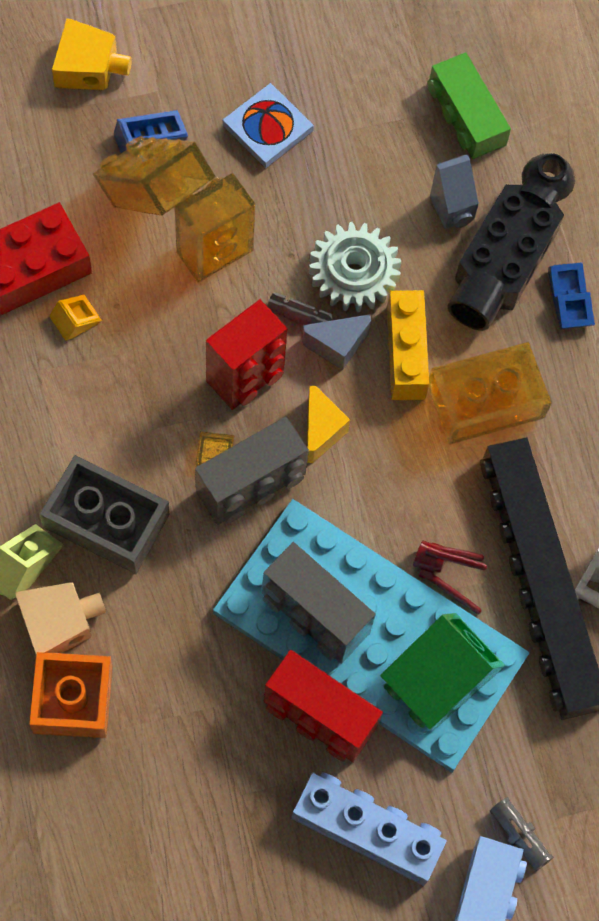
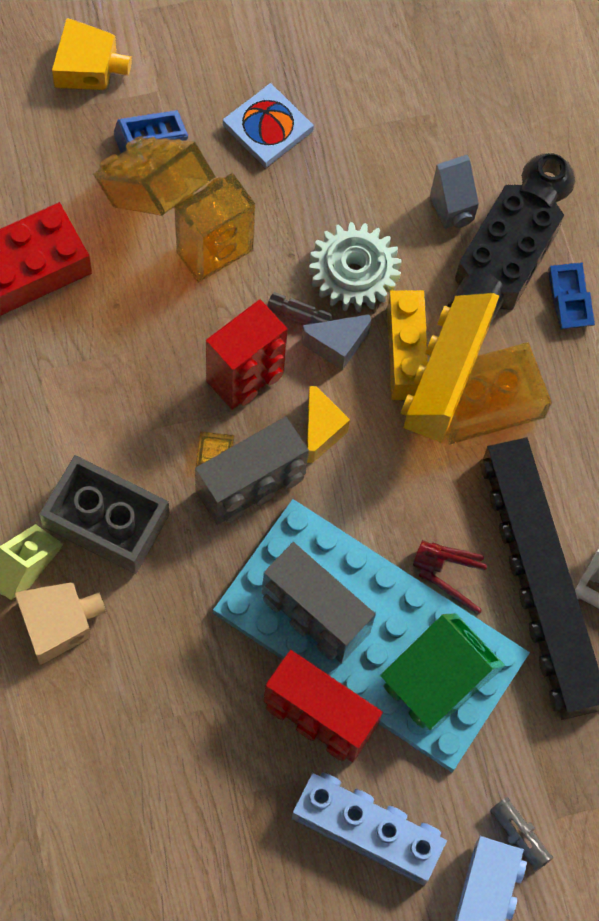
(71, 695): orange brick -> none
(74, 316): yellow slope -> none
(449, 366): none -> yellow slope
(468, 105): bright green brick -> none

